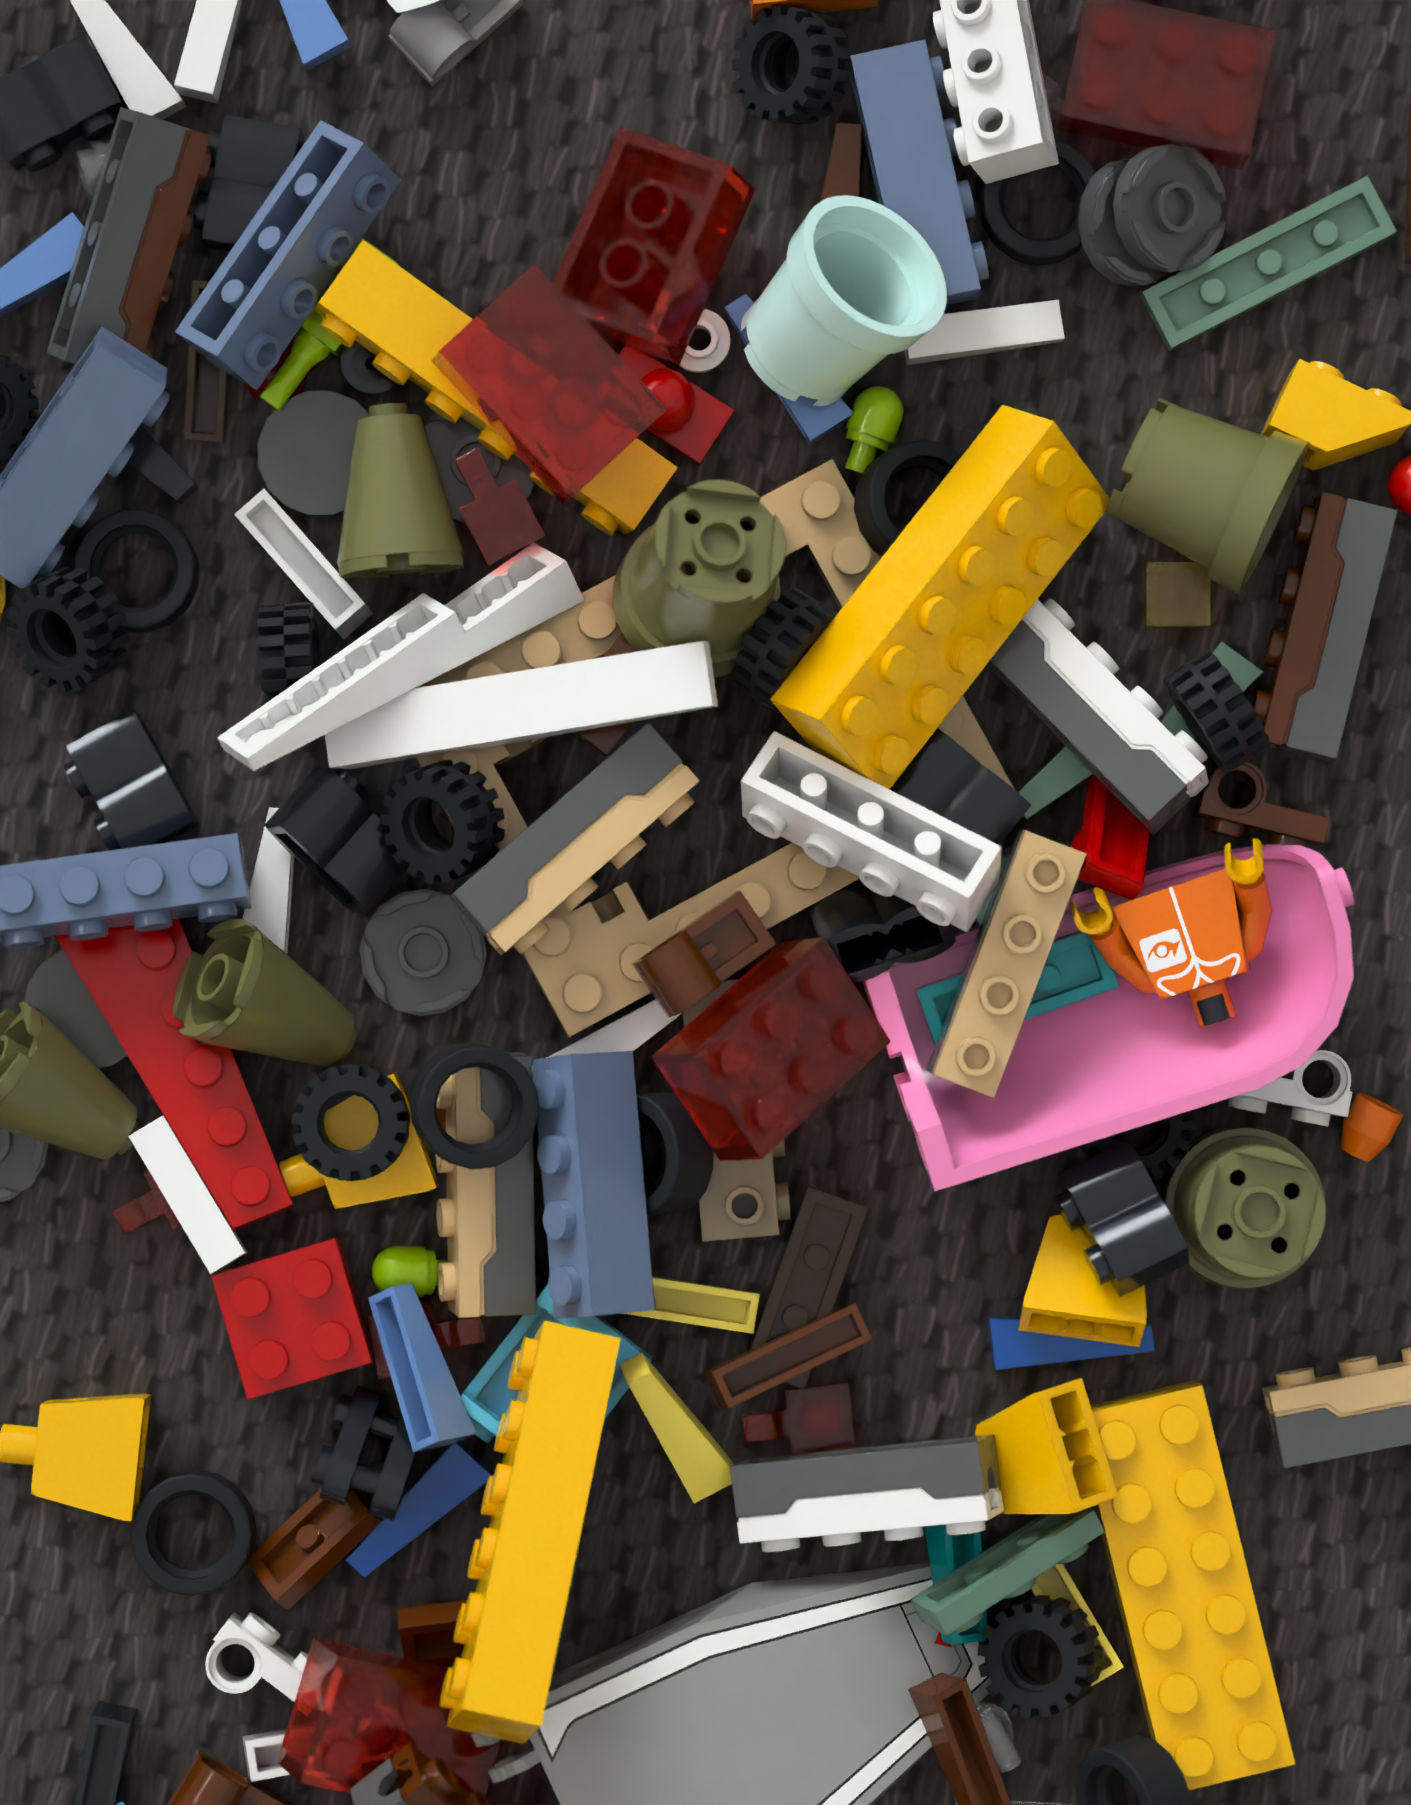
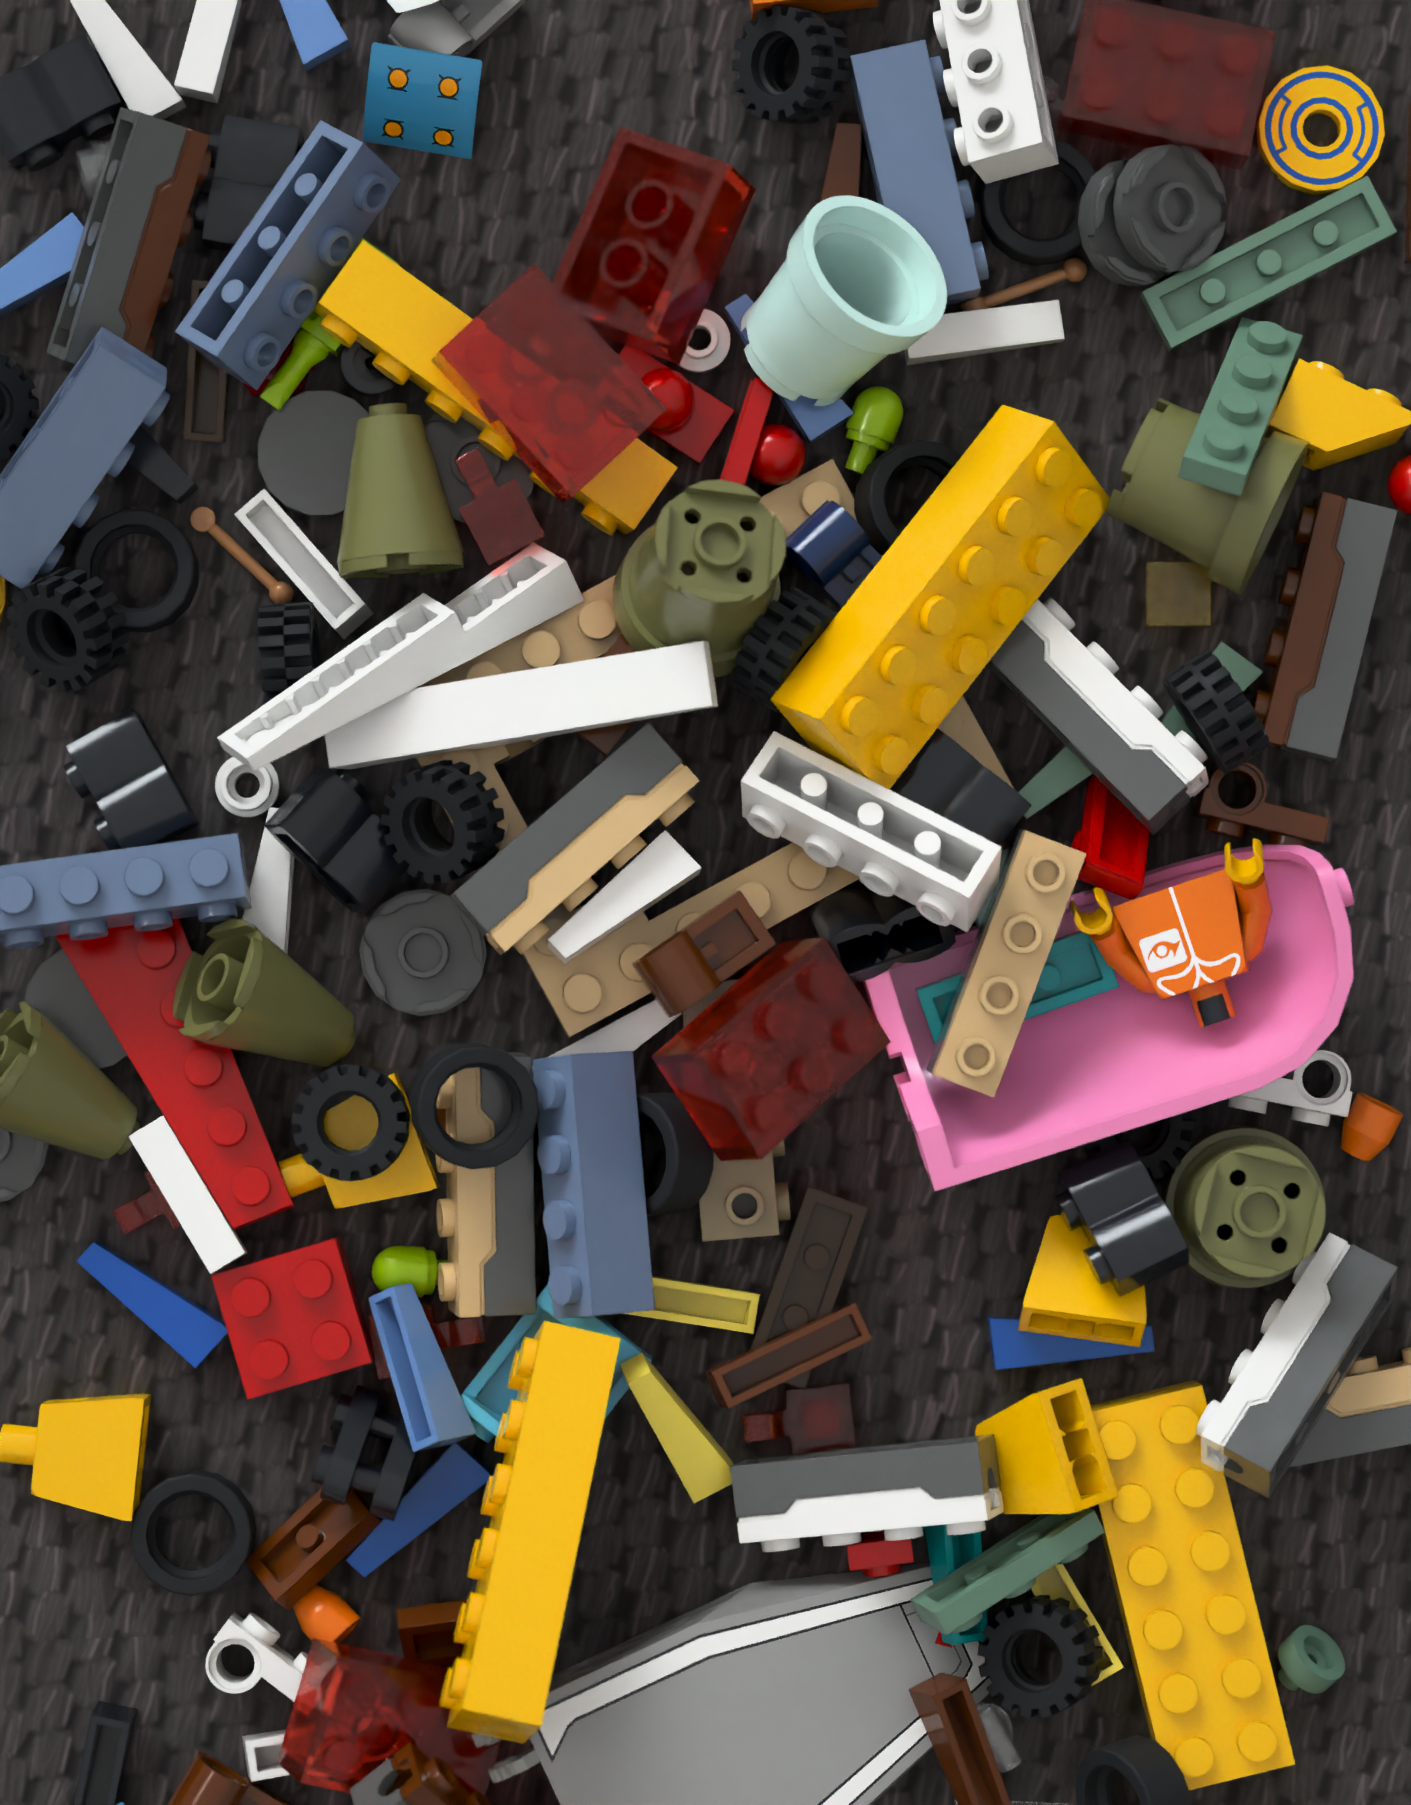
(168, 1313): none -> blue piece
(205, 520): none -> medium nougat hinge
(246, 807): none -> white plate
(325, 1615): none -> orange hose
(421, 100): none -> dark azure sticker
(641, 884): none -> white piece
(767, 452): none -> red tile
(832, 552): none -> dark blue plate
(877, 1555): none -> red plate
(1073, 270): none -> medium nougat hinge
(1240, 406): none -> sand green plate
(1297, 1364): none -> dark grey piece
(1309, 1660): none -> sand green tile
(1320, 92): none -> yellow tile

